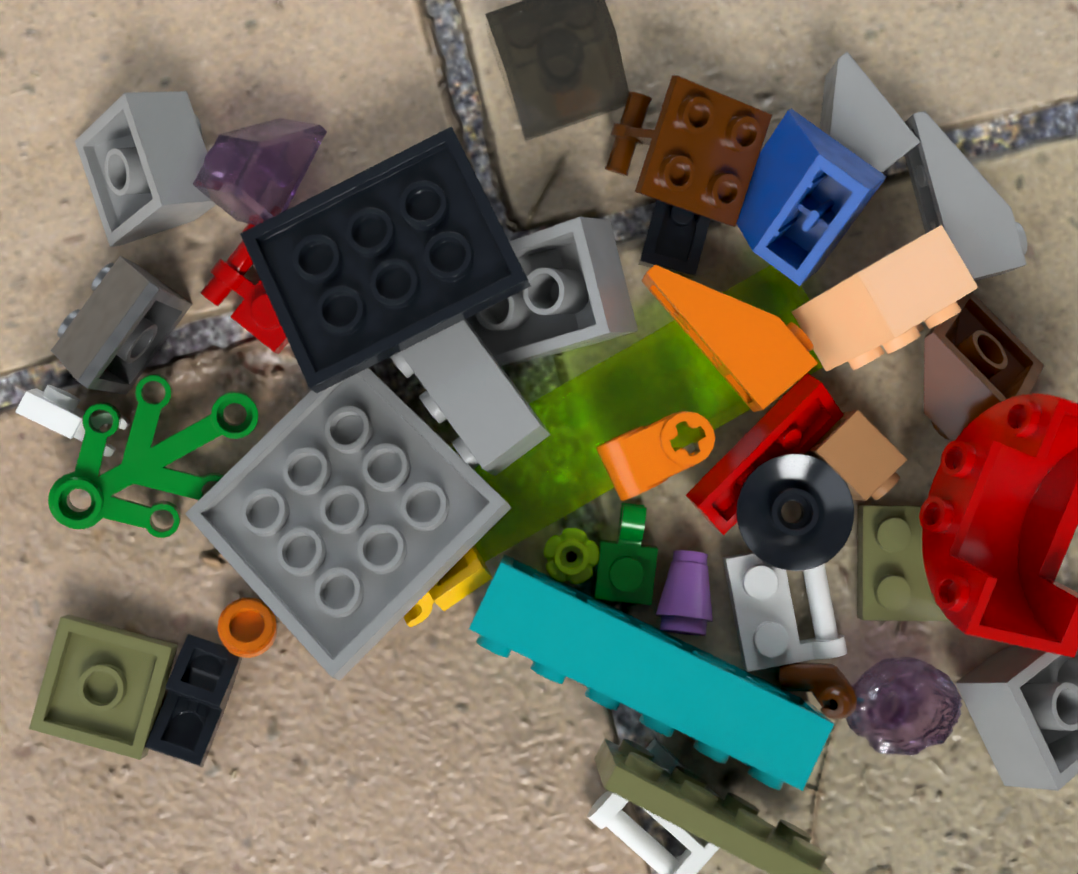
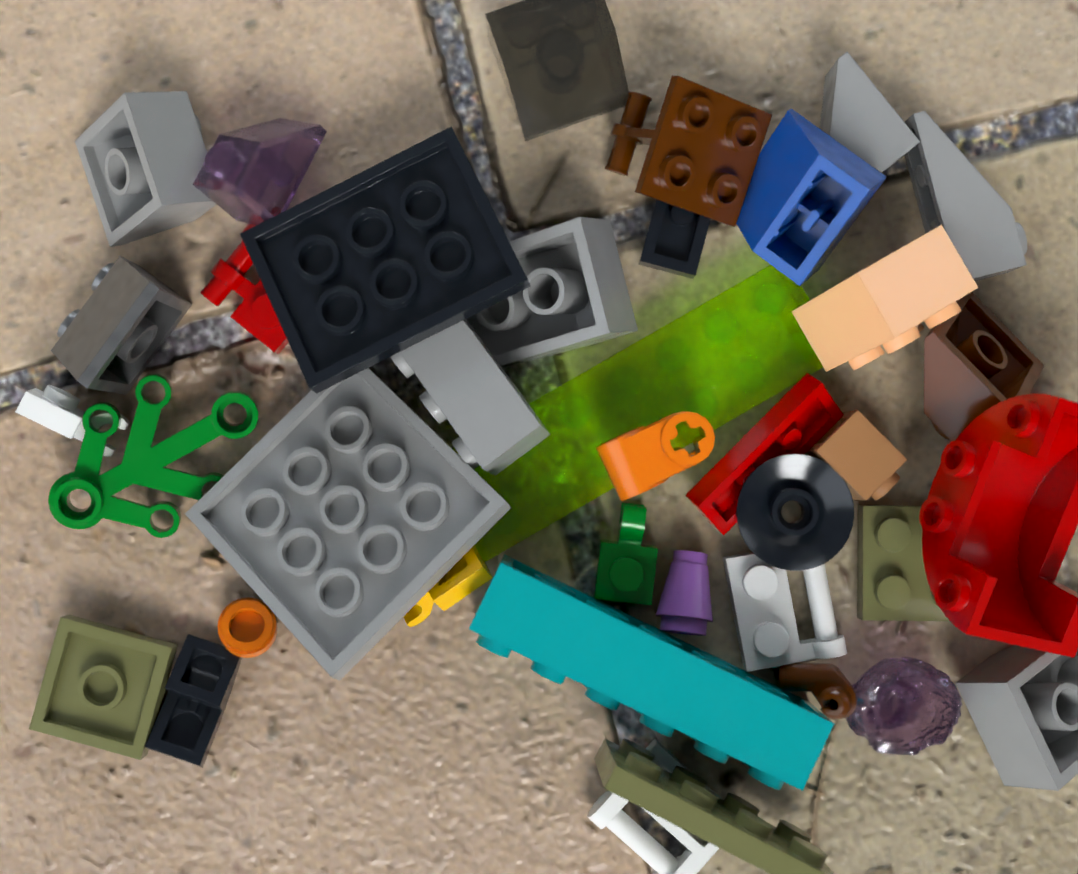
(557, 548): lime plate -> none
(741, 341): orange slope -> none

